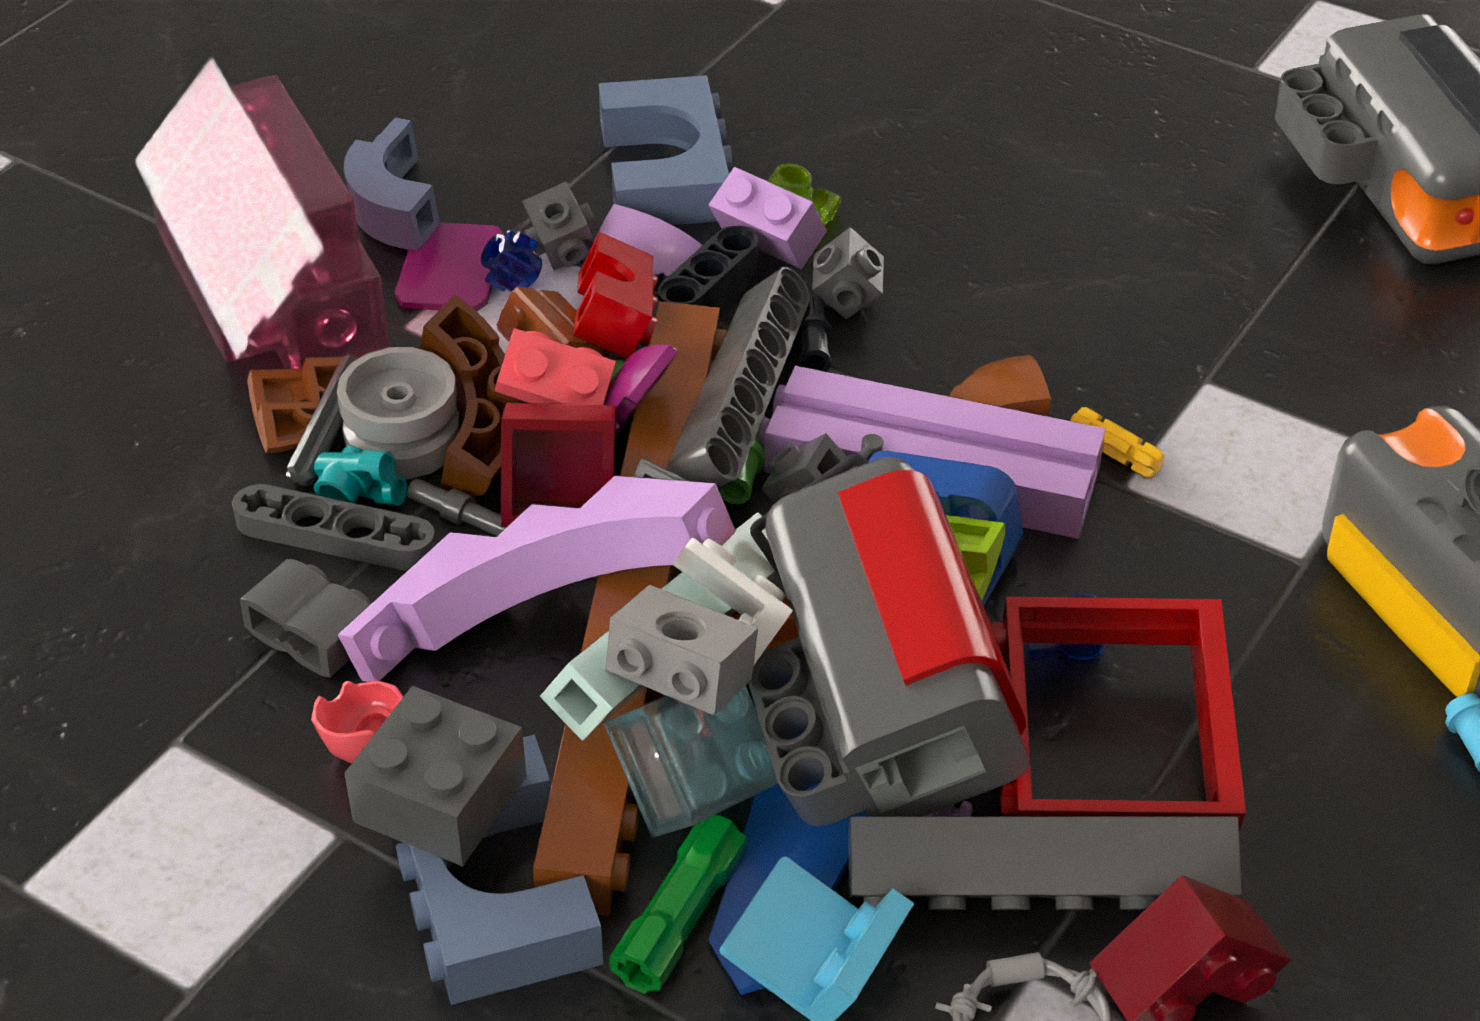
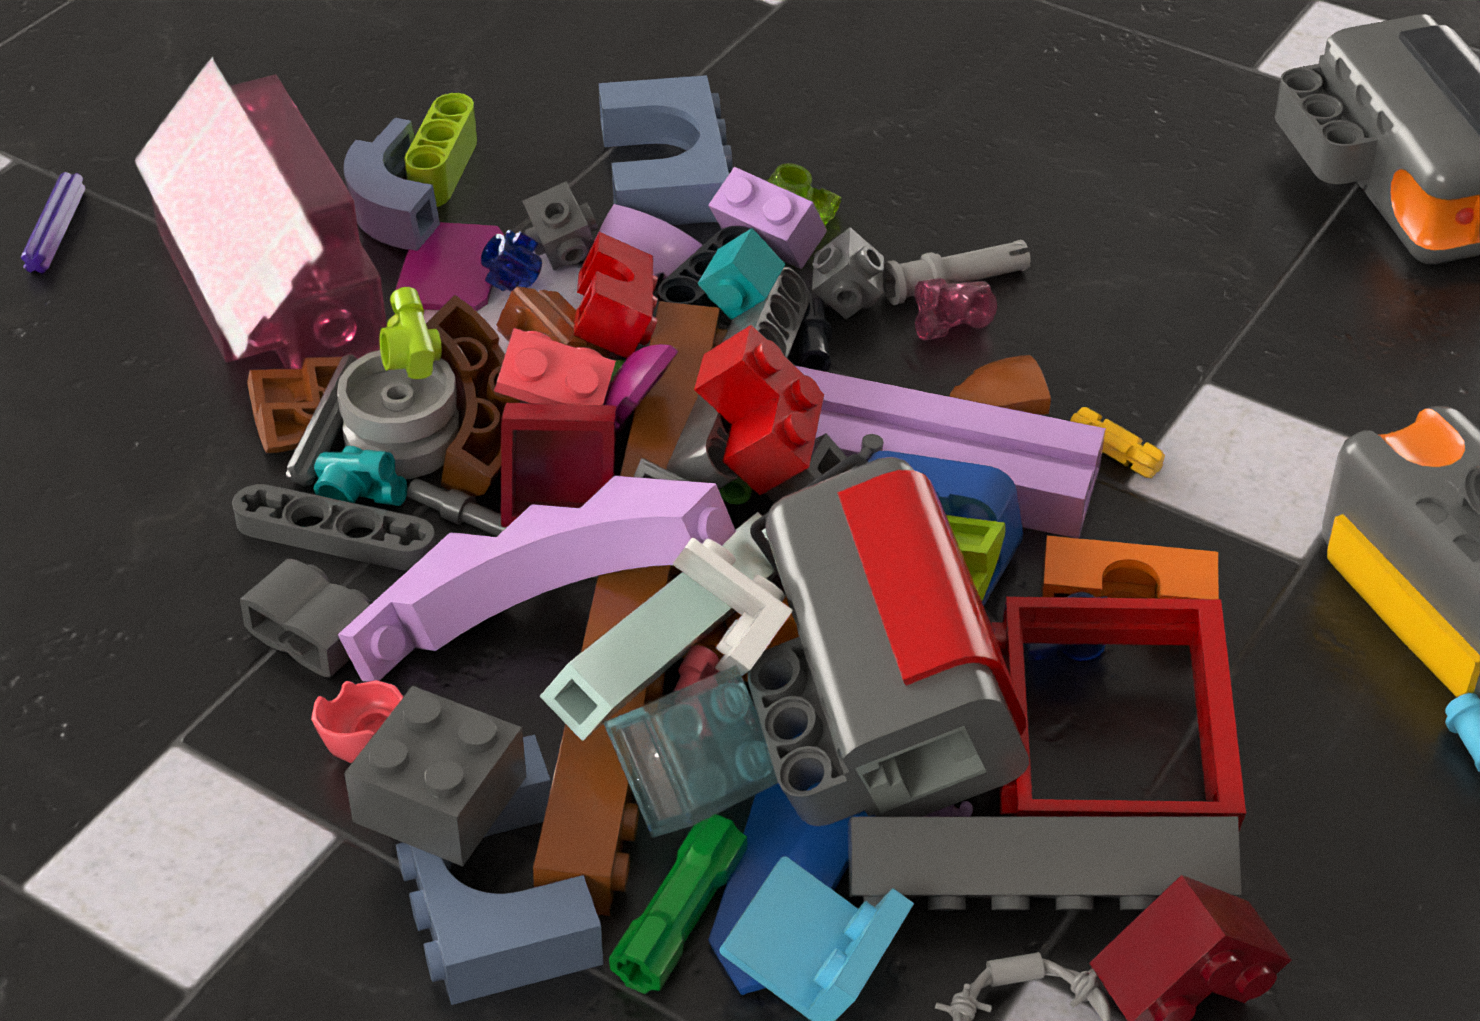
(53, 222): none -> axle
(406, 339): none -> lime plate
(443, 145): none -> lime beam
(681, 649): light grey brick -> none
(741, 274): none -> teal brick
(767, 403): none -> red brick
(901, 279): none -> light grey pin
(952, 305): none -> clear pink plate
(1127, 570): none -> orange arch

